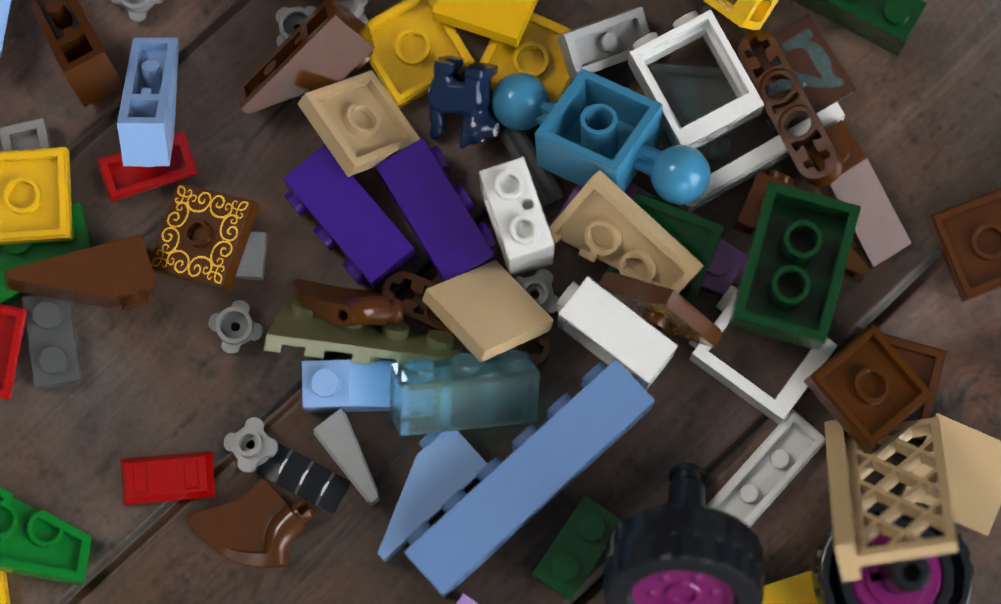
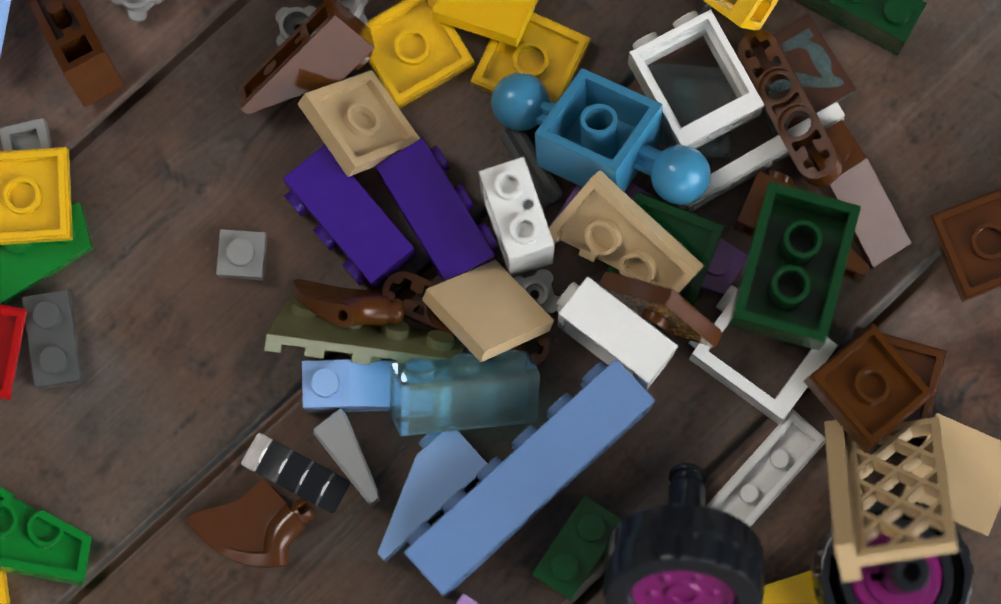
(96, 276): reddish brown slope -> none
(130, 180): red tile -> none
(149, 103): light blue slope -> none
(167, 478): red tile -> none
(204, 236): reddish brown plate -> none
(239, 314): light grey plate -> none
(251, 458): light grey plate -> none
(463, 95): dark blue animal -> none
(602, 41): light grey plate -> none

